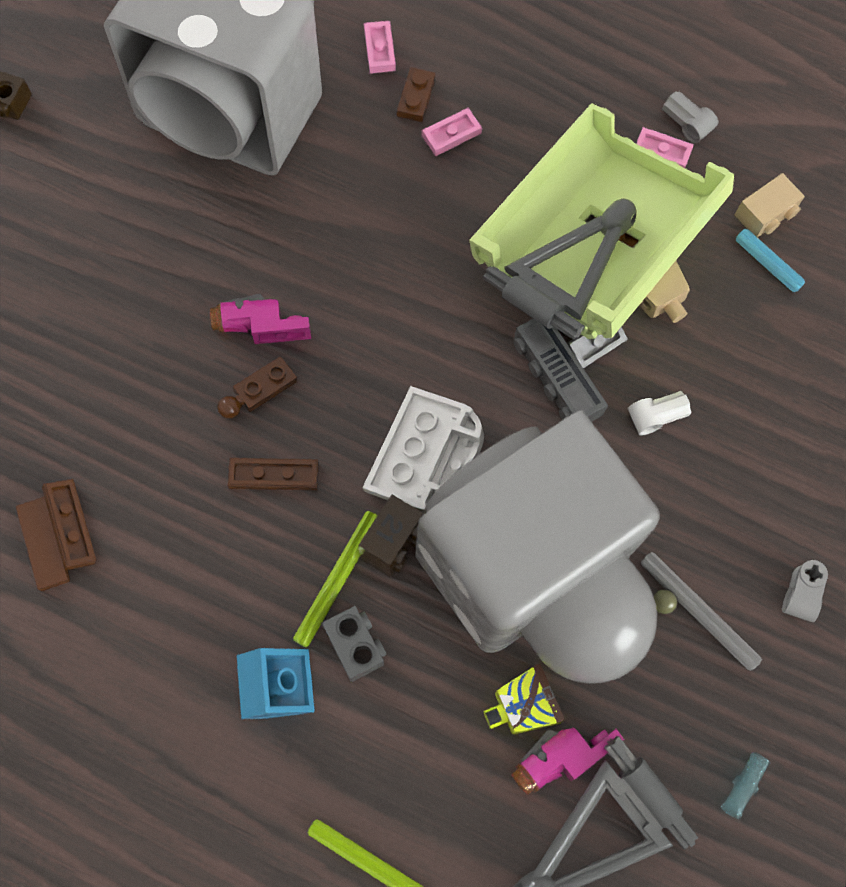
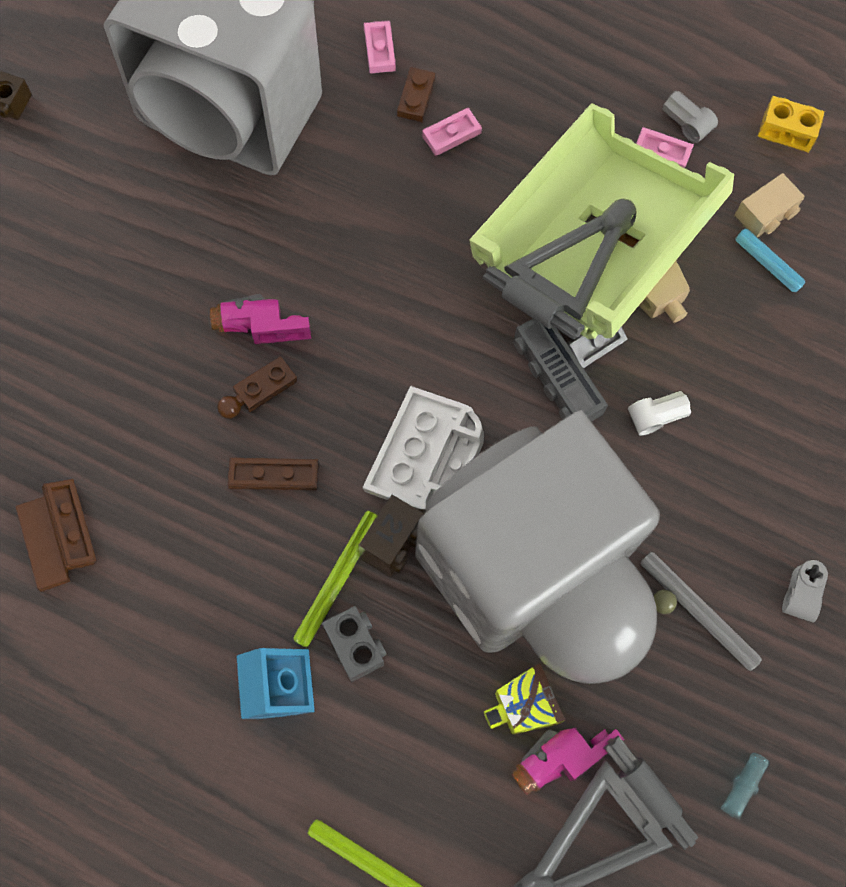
(791, 124): none -> yellow brick

